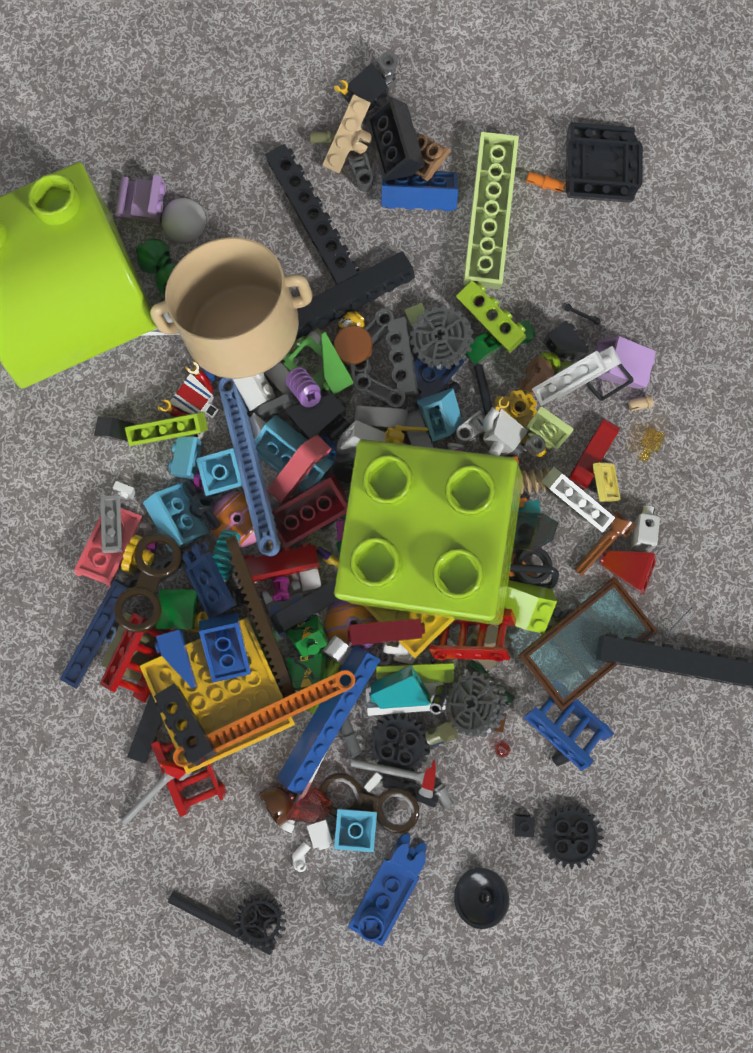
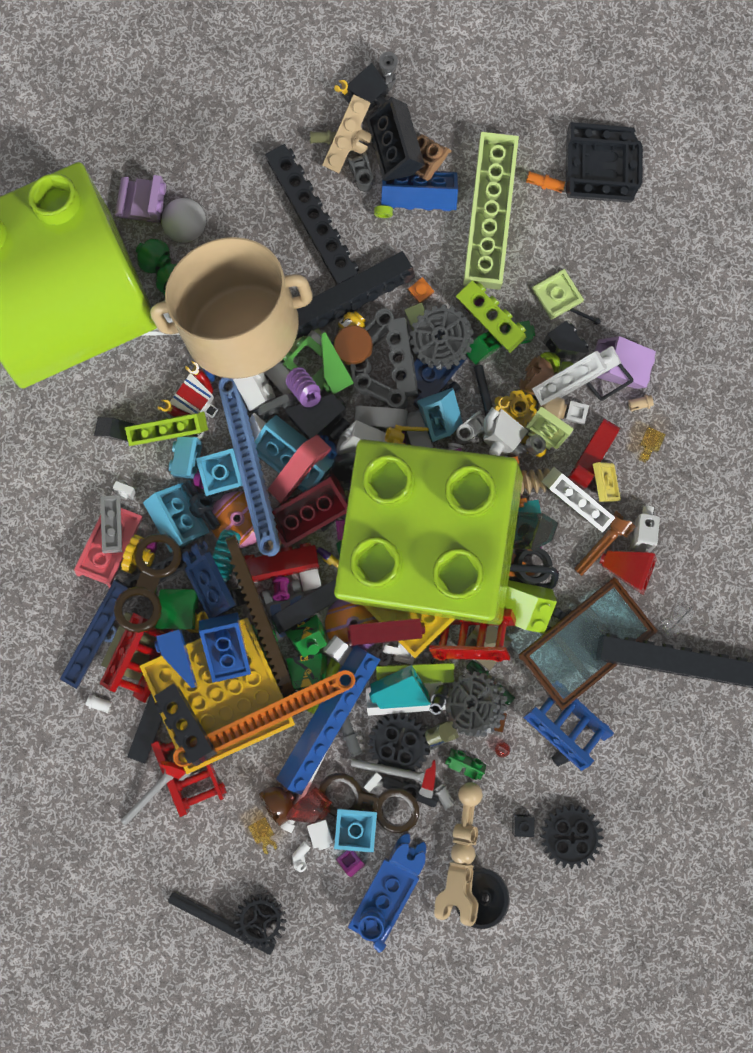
(98, 703): none -> white pin
(262, 832): none -> clear yellow plate
(350, 862): none -> magenta slope
(378, 944): none -> blue hand
(383, 211): none -> lime tile
(421, 290): none -> orange plate
(460, 873): none -> tan piece
(474, 767): none -> green hinge
(556, 407): none -> tan head
(557, 294): none -> yellowish green tile
(577, 412): none -> white plate

